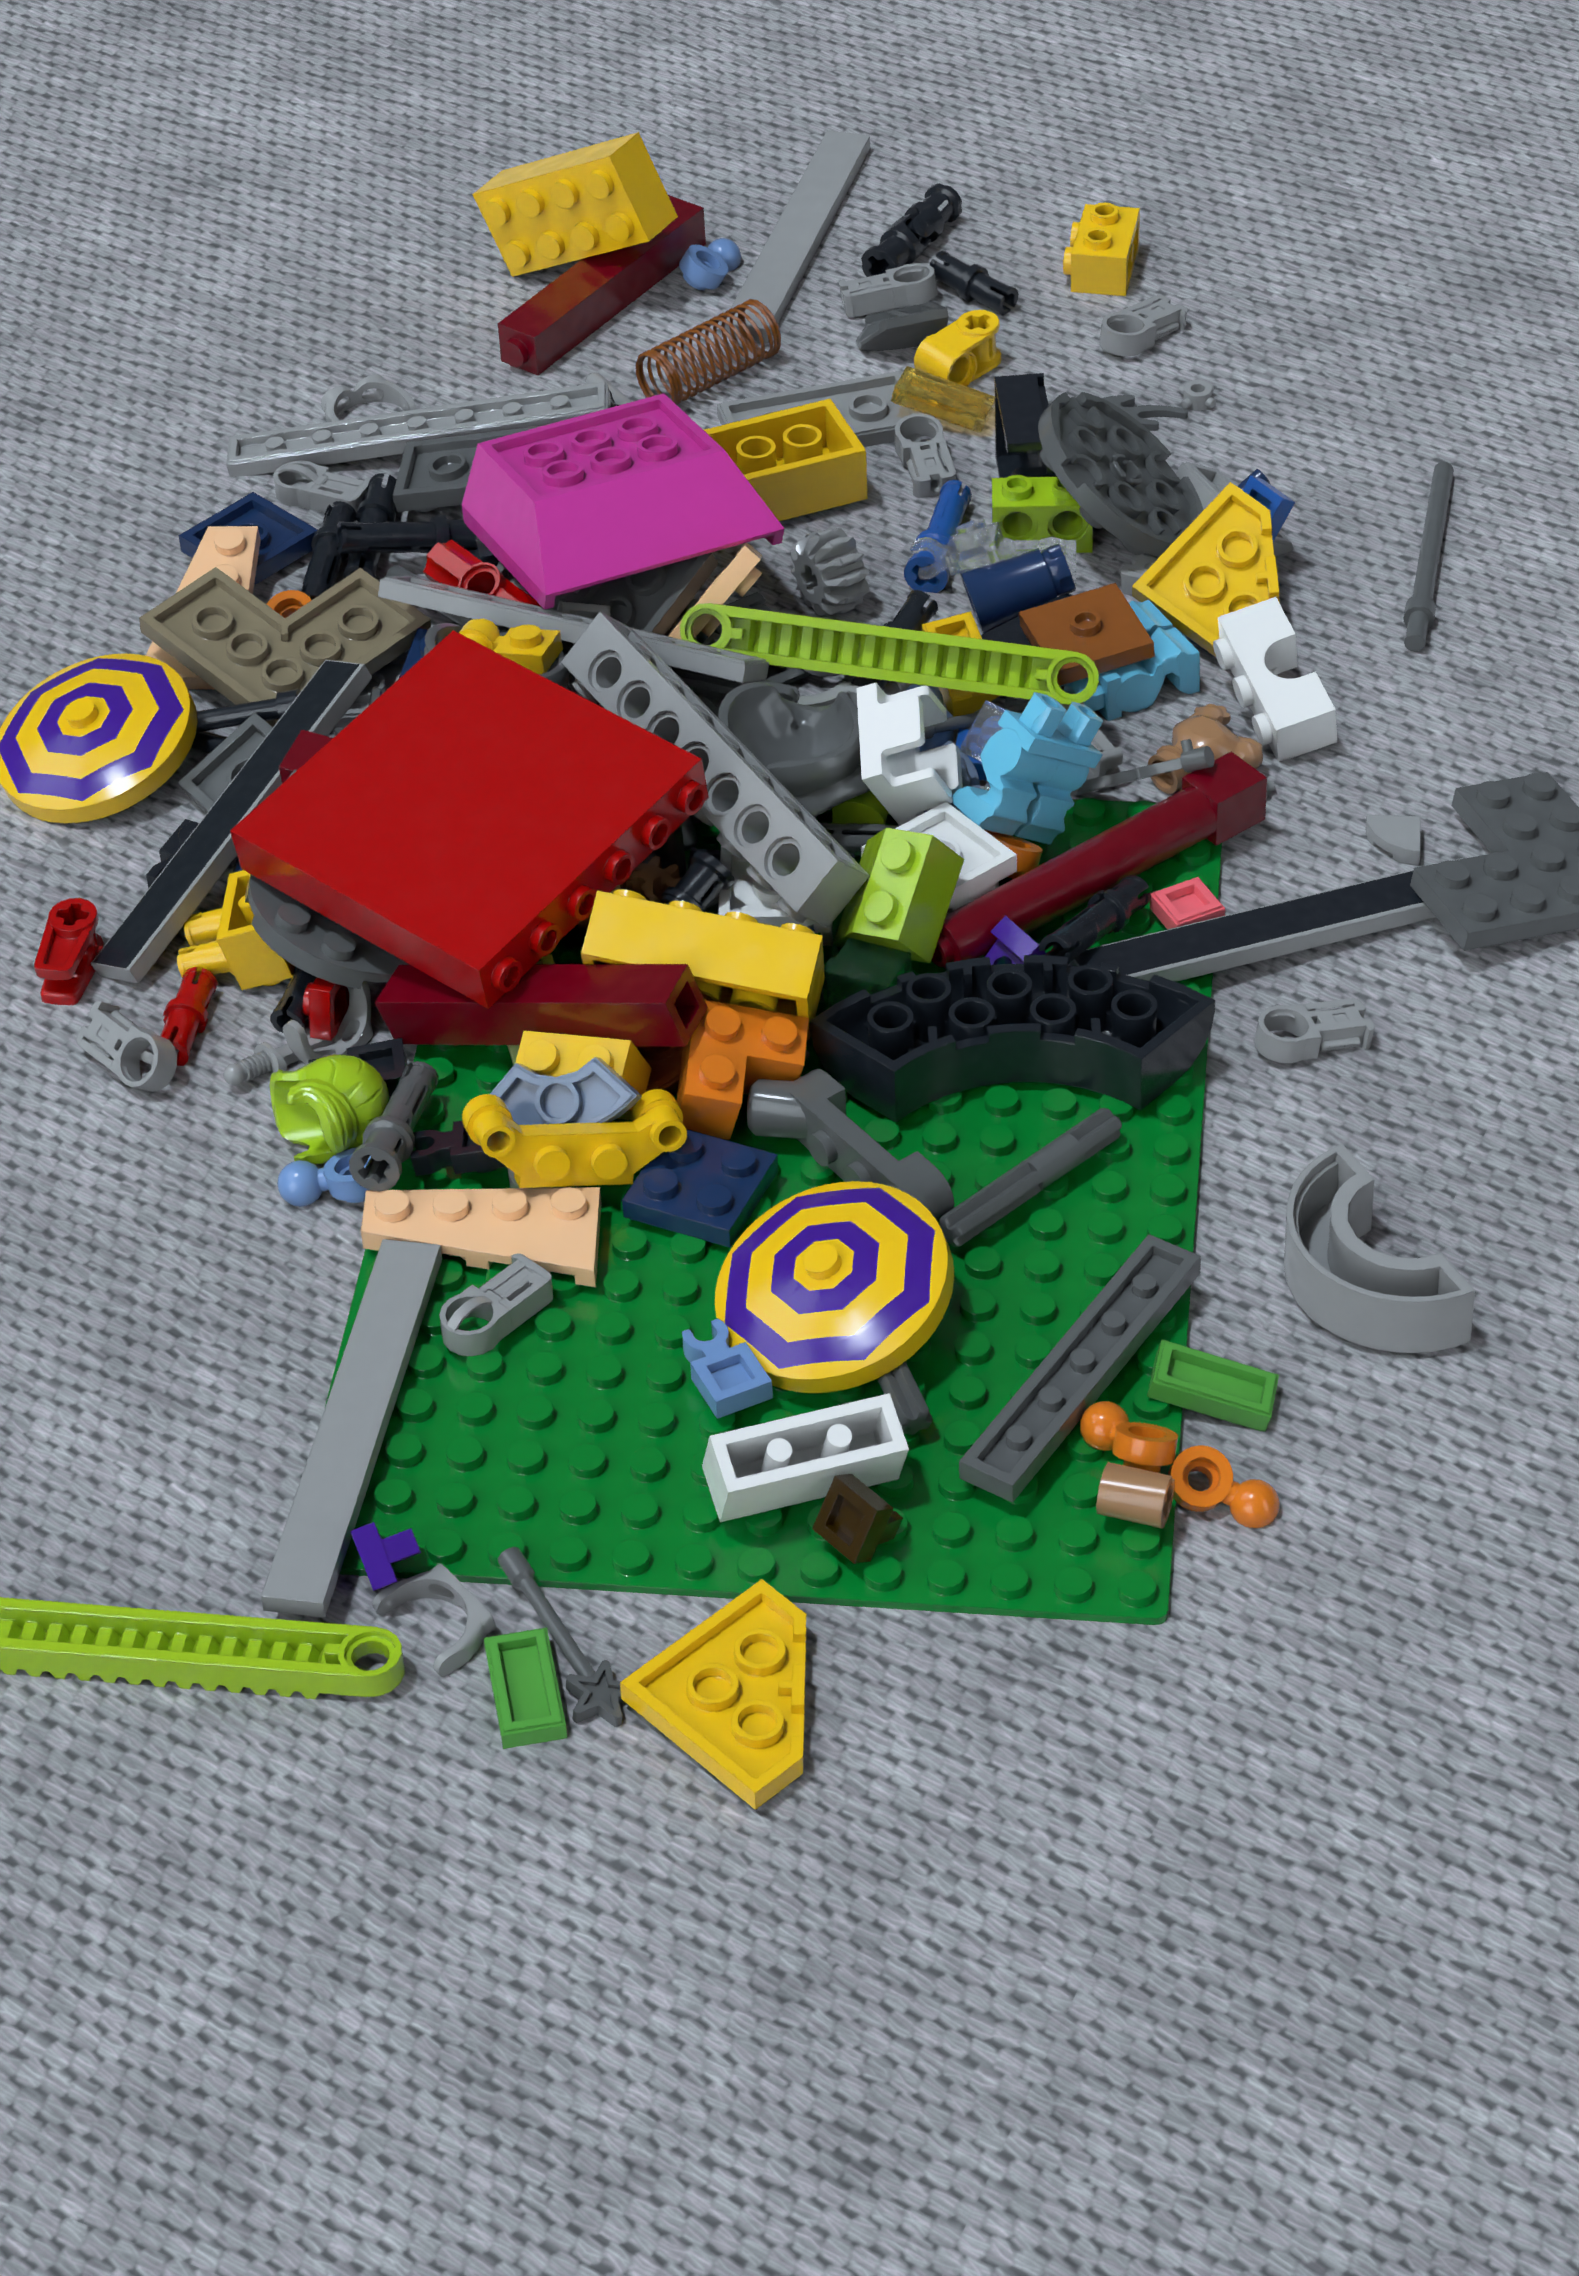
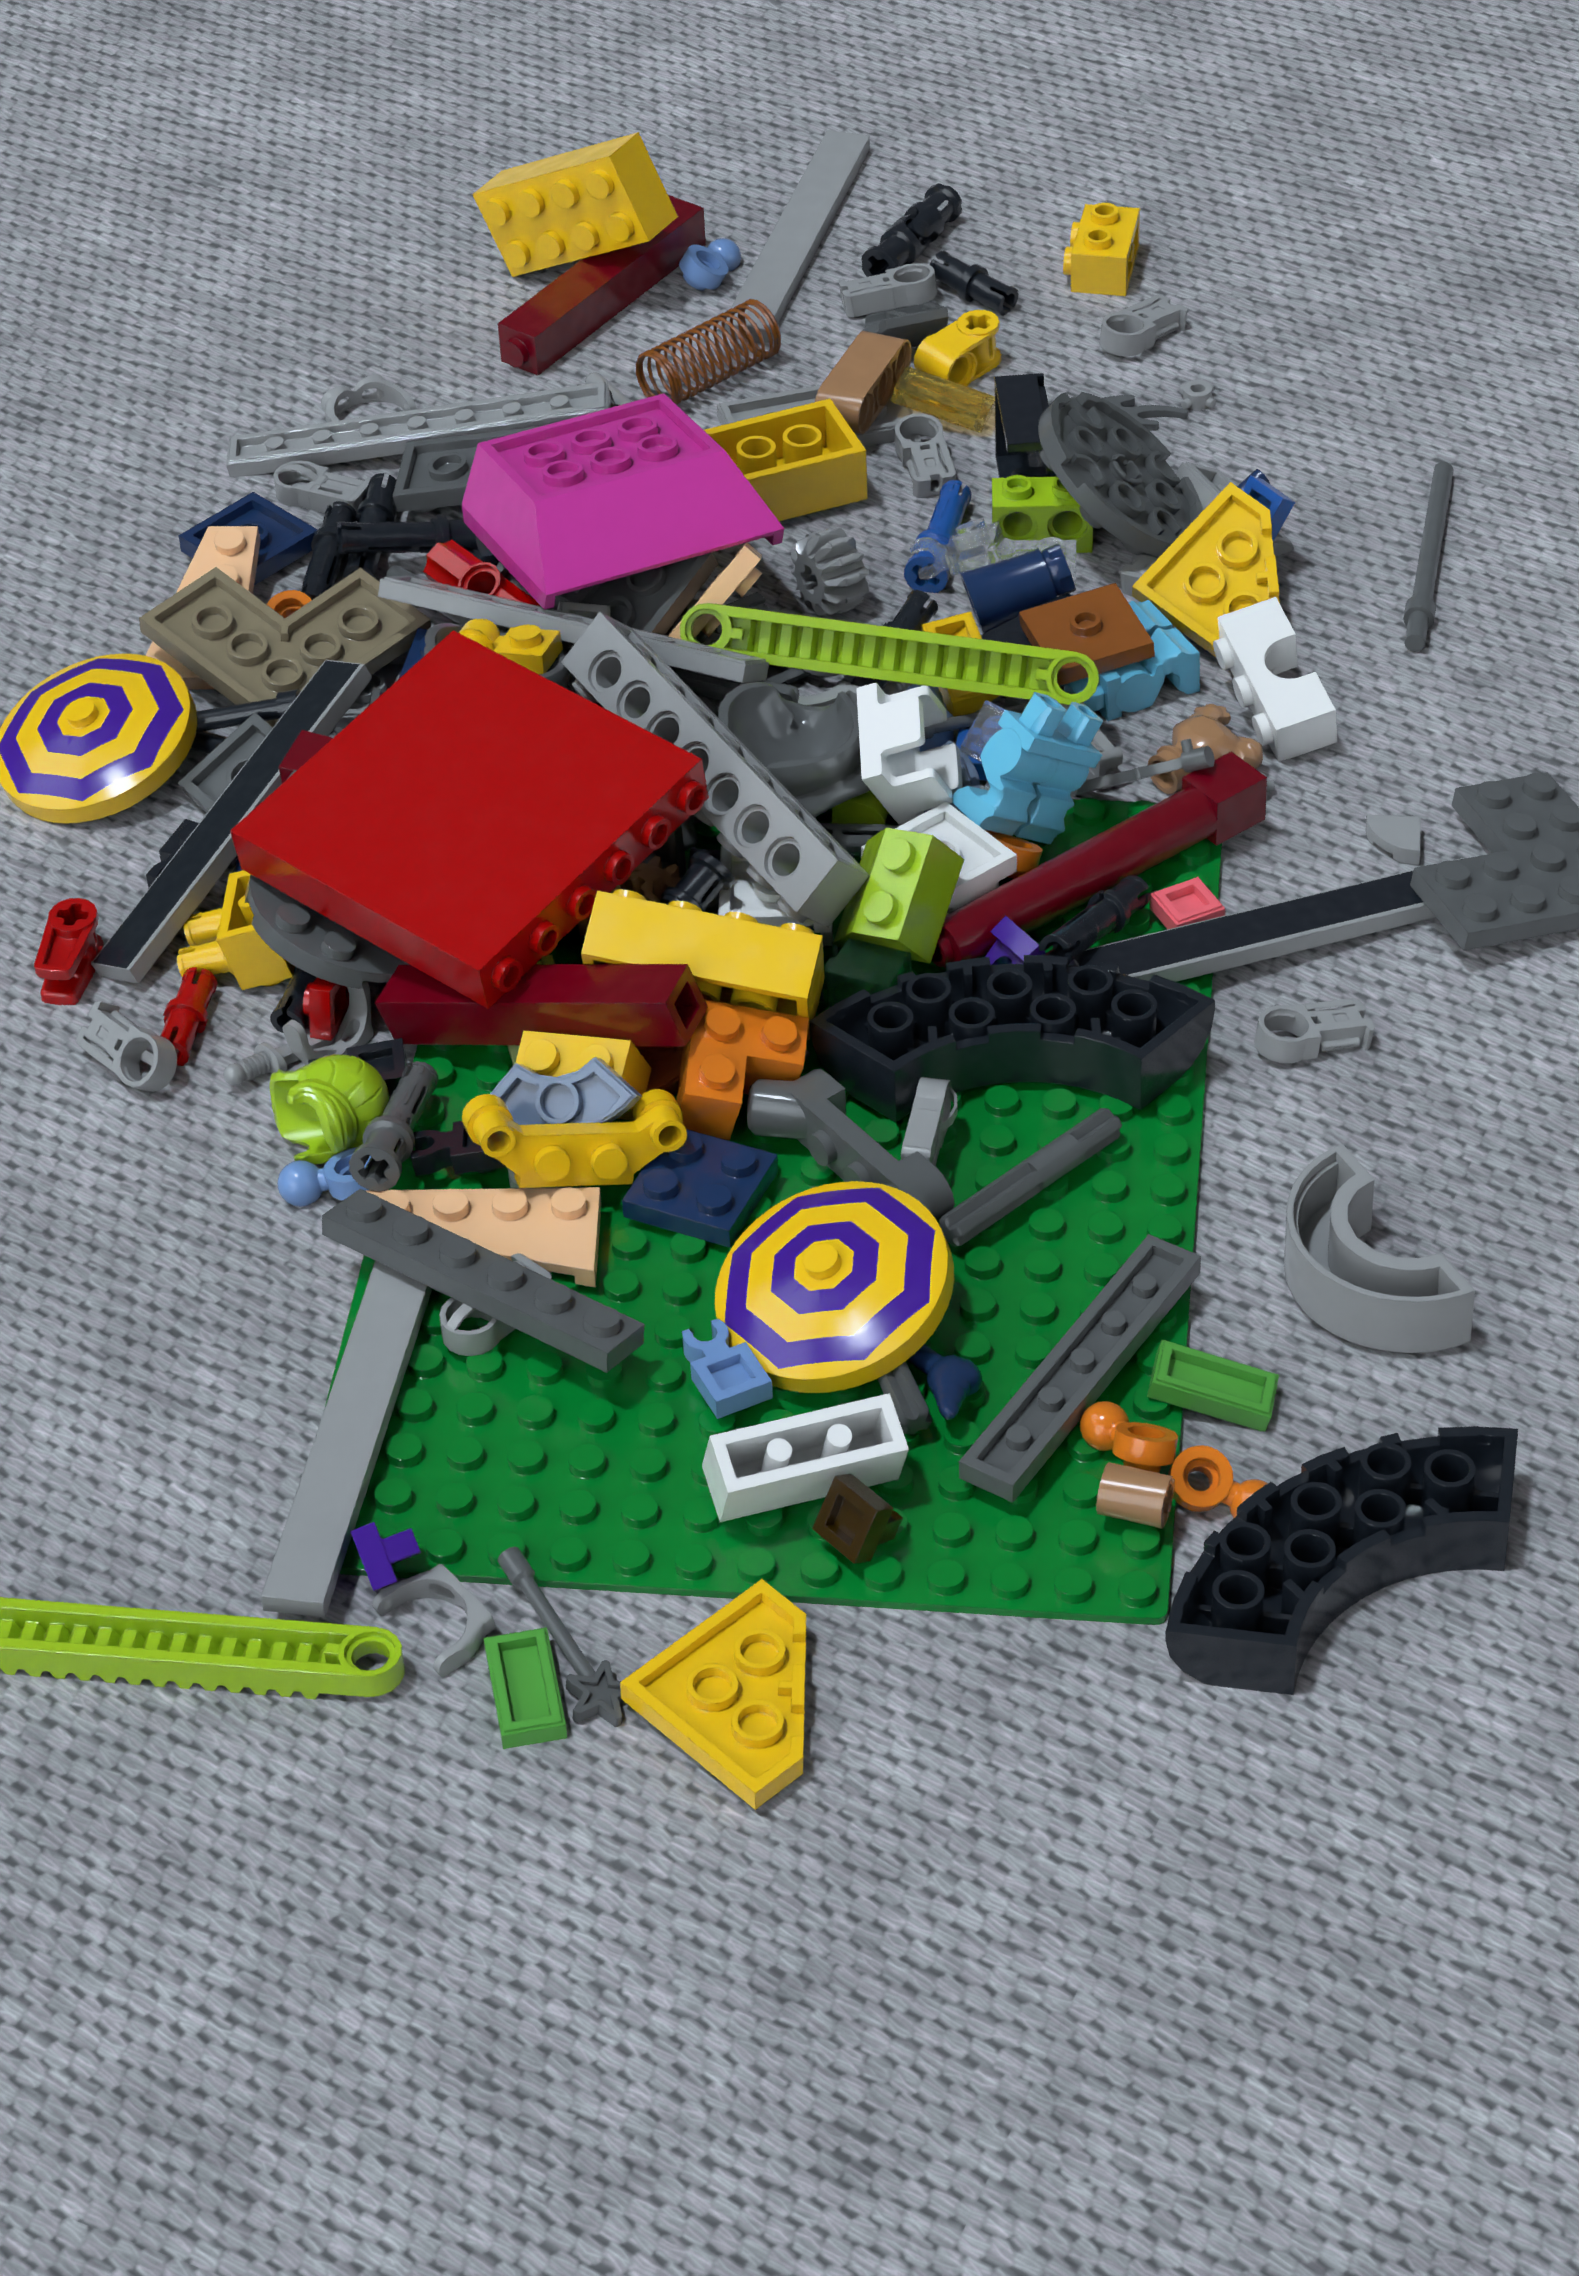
(483, 1280): none -> dark grey plate
(866, 377): none -> medium nougat beam
(930, 1118): none -> light grey piece
(948, 1378): none -> dark blue animal
(1332, 1539): none -> black brick

